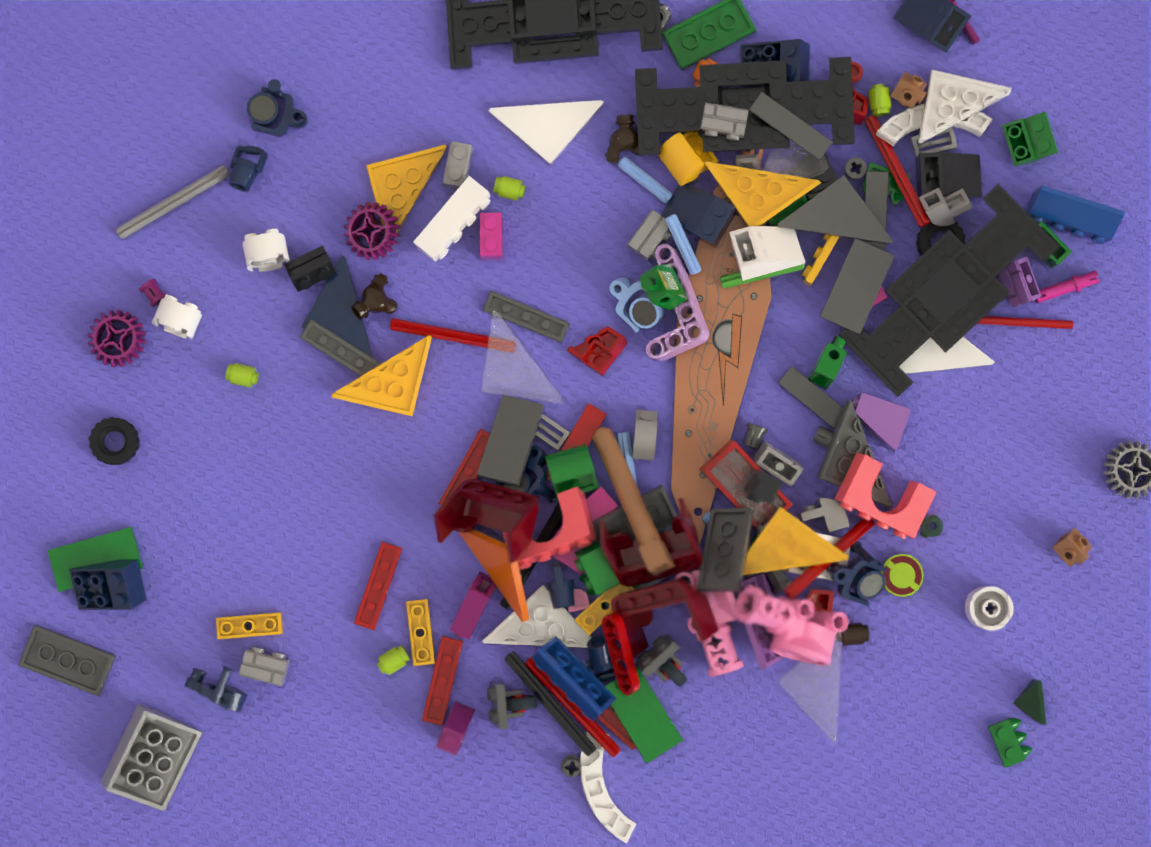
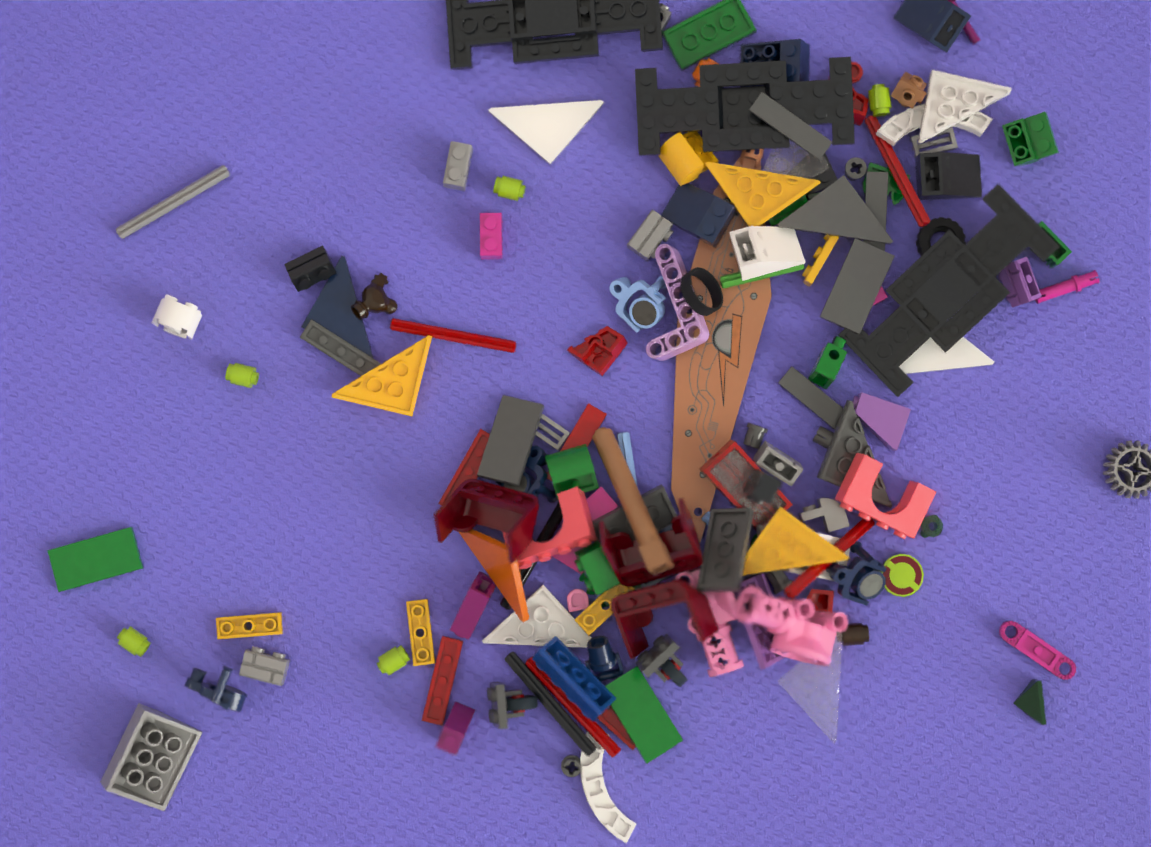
(67, 660): dark grey tile -> none
(97, 441): black tyre -> none
(108, 585): dark blue slope -> none
(111, 331): magenta gear -> none
(133, 641): none -> lime brick
(146, 289): magenta bush -> none
(244, 170): dark blue piece -> none
(265, 111): dark blue piece -> none
(265, 250): white brick -> none
(368, 215): magenta gear -> none
(378, 586): red tile -> none
(402, 179): yellow tile -> none
(452, 219): white slope -> none
(512, 369): clear tile -> none
(526, 316): dark grey tile -> none
(562, 590): dark blue piece -> none
(622, 139): dark brown animal -> none
(626, 677): red beam -> none
(645, 180): light blue axle -> none
(645, 435): light grey brick -> none
(663, 287): green torso -> none
(683, 244): light blue axle -> none
(711, 284): none -> black tyre
(724, 120): light grey brick -> none
(748, 161): light grey tile -> none
(943, 209): light grey brick -> none
(997, 616): white brick -> none
(1008, 741): green plate -> none
(1027, 322): red bar -> none
(1037, 650): none -> dark pink plate
(1072, 547): medium nougat brick -> none
(1074, 214): blue slope -> none

